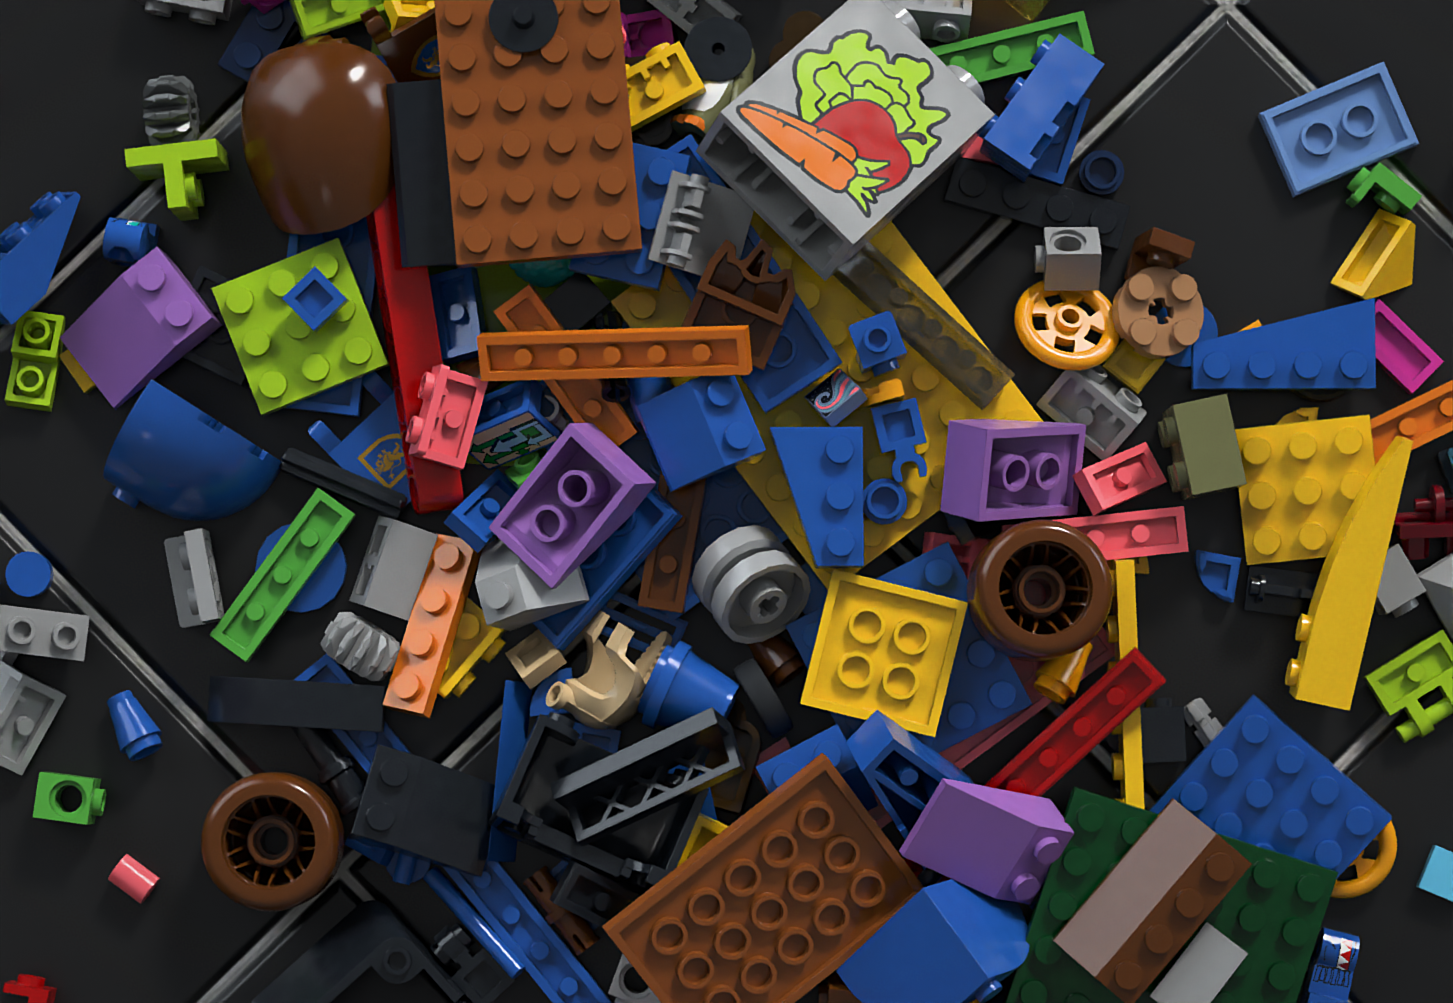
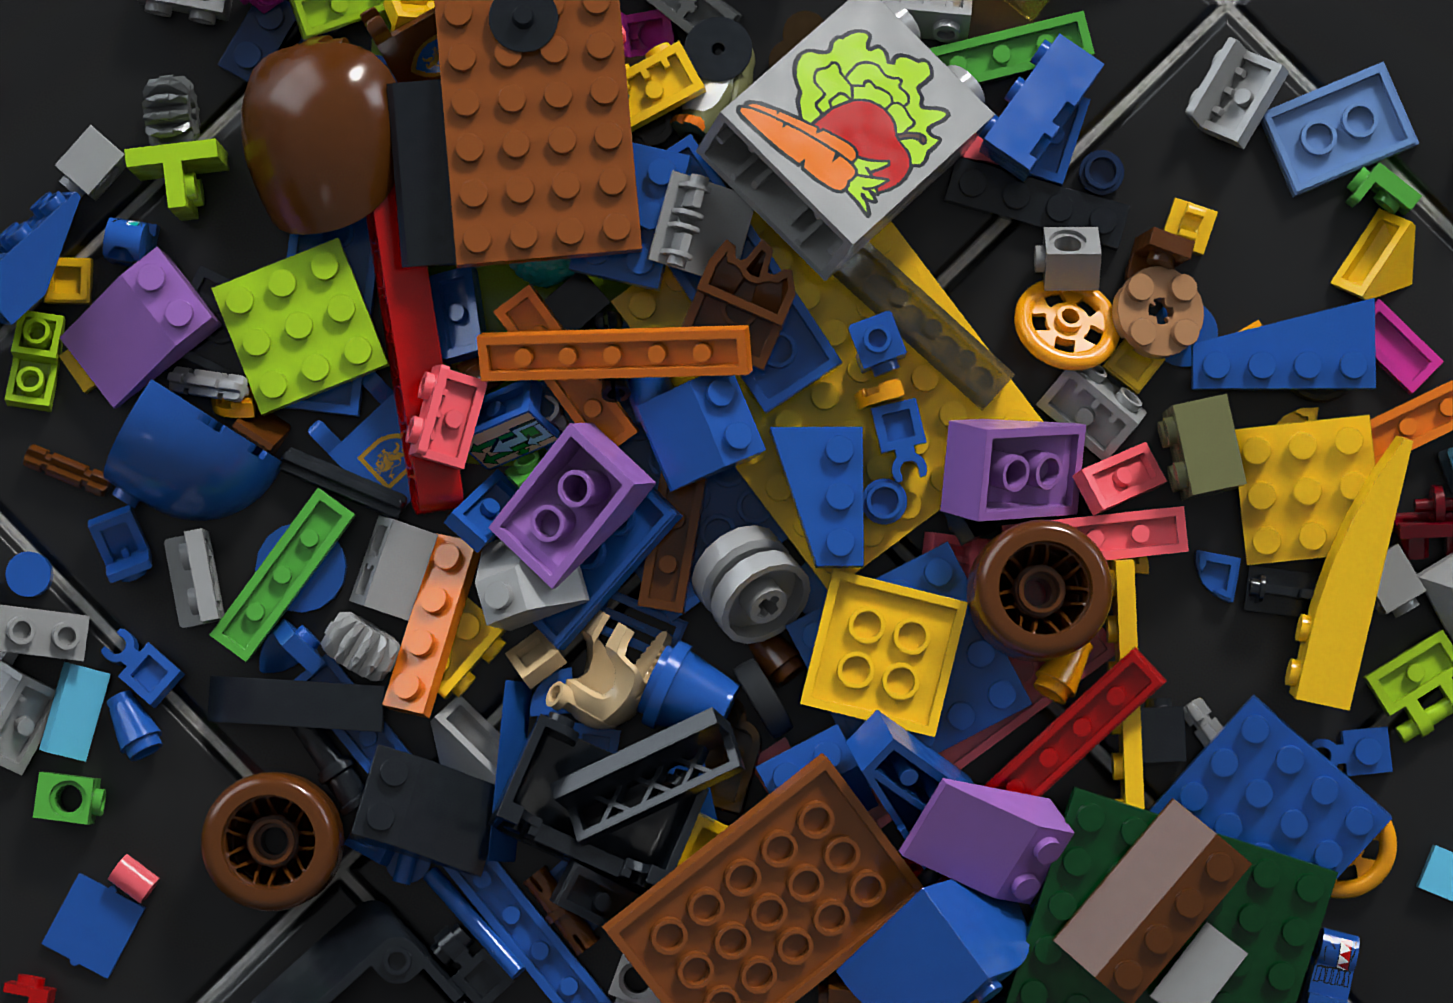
(66, 470): none -> reddish brown axle
(71, 282): none -> yellow tile
(74, 711): none -> medium azure tile
(91, 164): none -> light grey brick
(93, 925): none -> blue piece
(121, 544): none -> blue bracket
(146, 671): none -> blue plate
(208, 384): none -> light grey axle
(231, 409): none -> light orange tile
(264, 431): none -> reddish brown slope
(288, 647): none -> blue plate
(315, 299): blue plate -> none
(466, 740): none -> light grey slope
(836, 397): tile -> none
(1191, 223): none -> yellow tile
(1235, 93): none -> light grey bracket
(1360, 751): none -> blue plate

